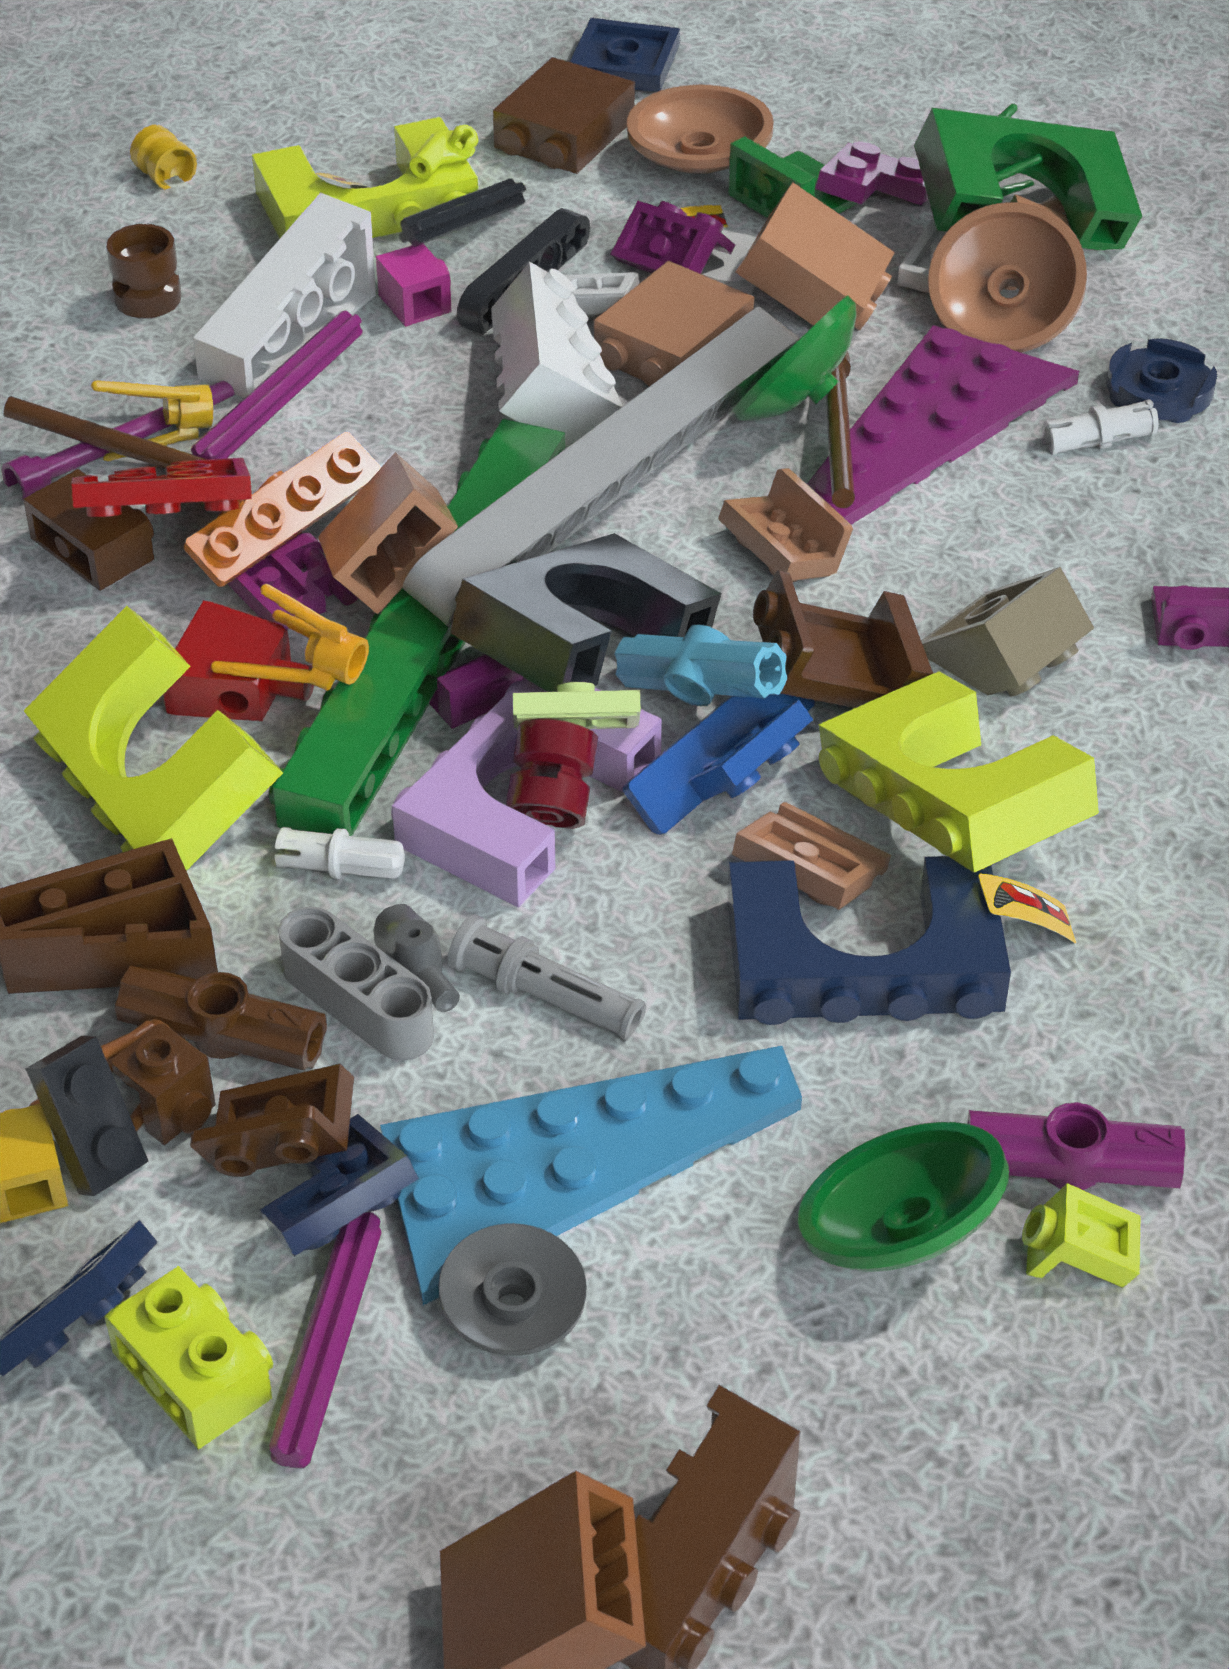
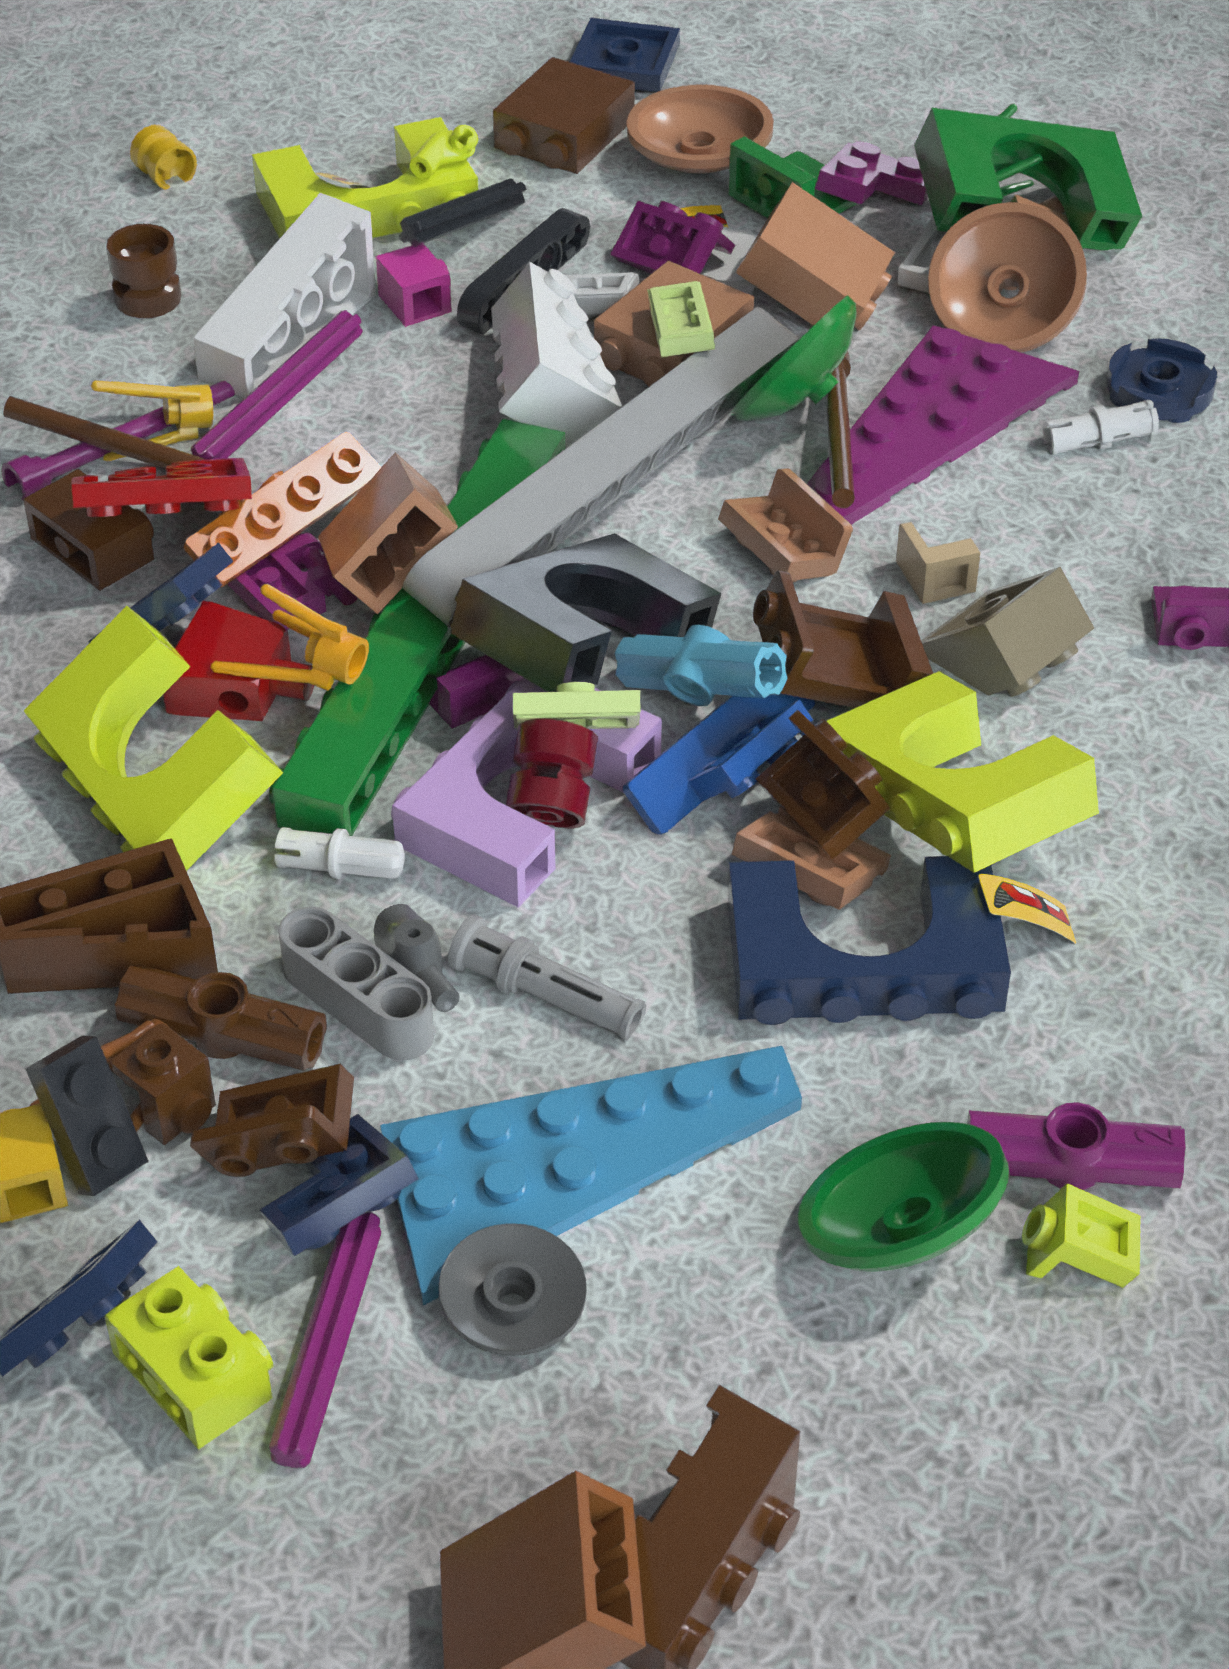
(183, 590): none -> dark blue plate
(680, 319): none -> yellowish green plate
(824, 788): none -> reddish brown bracket
(937, 570): none -> tan panel

